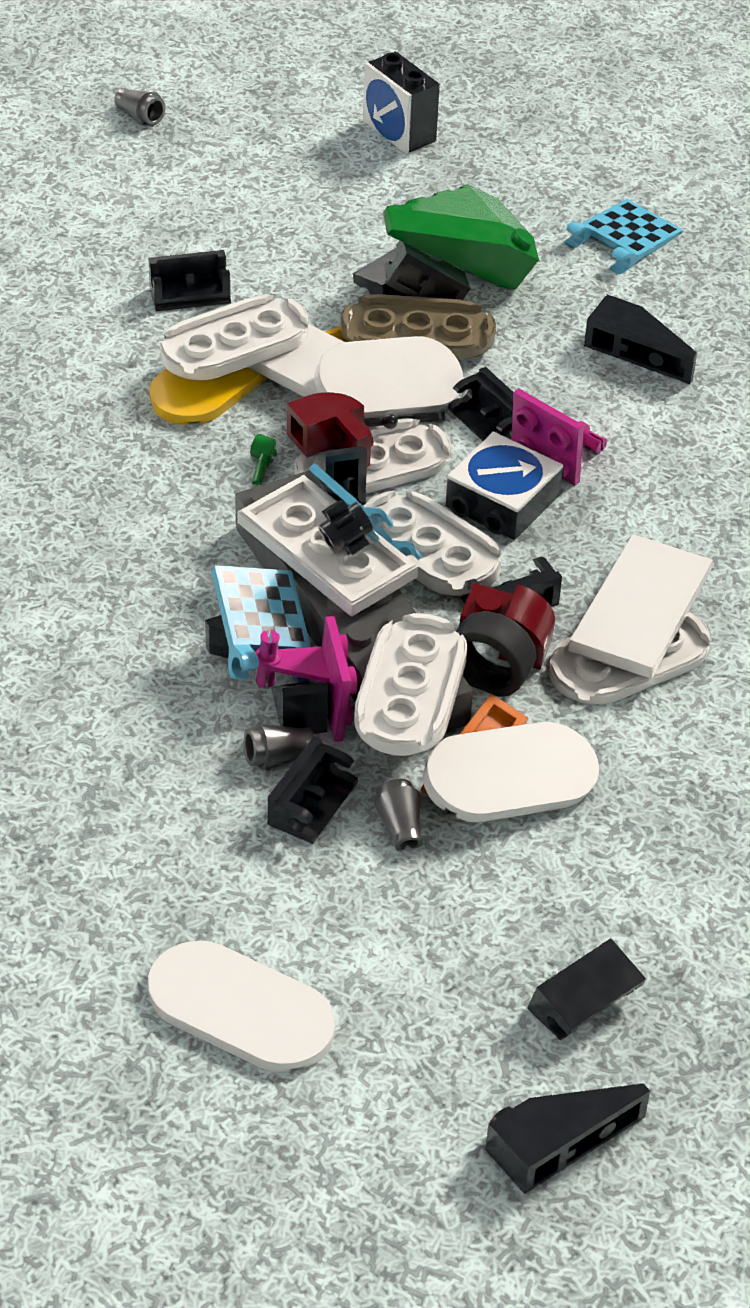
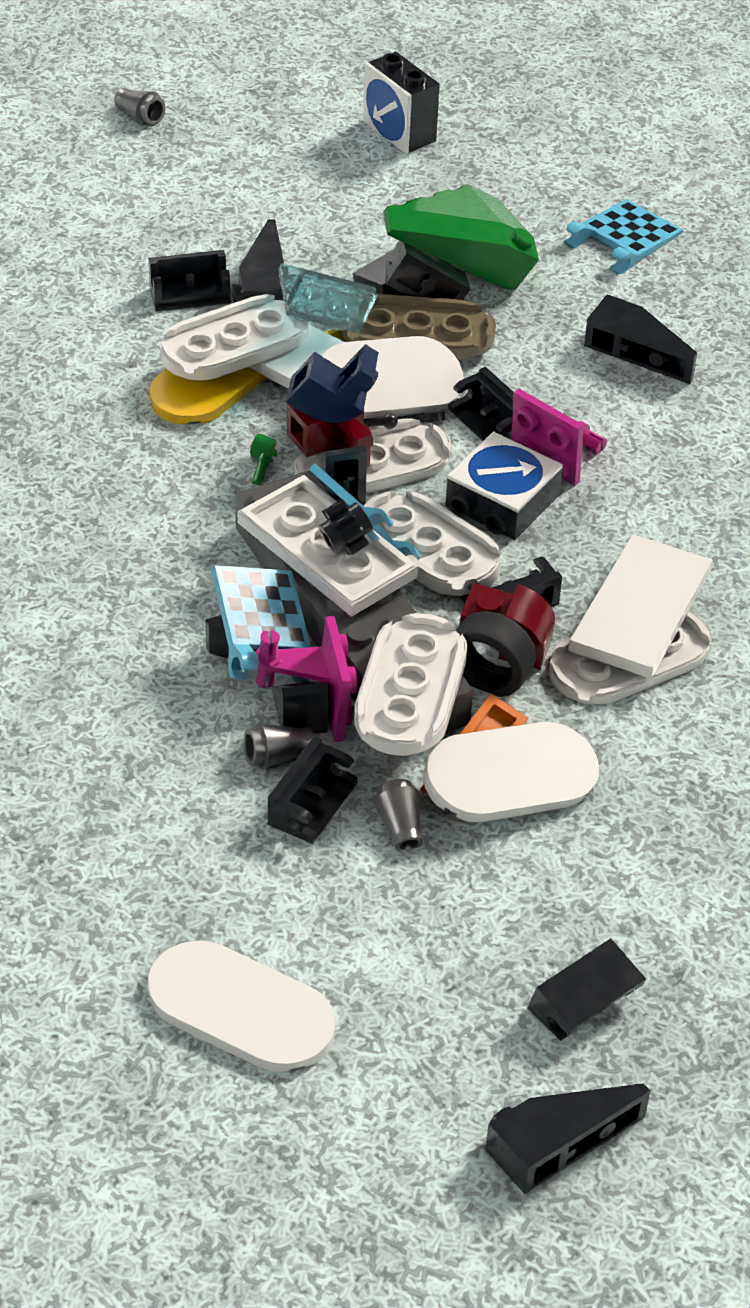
(260, 266): none -> black slope
(325, 298): none -> clear light blue bracket
(333, 392): none -> dark blue brick

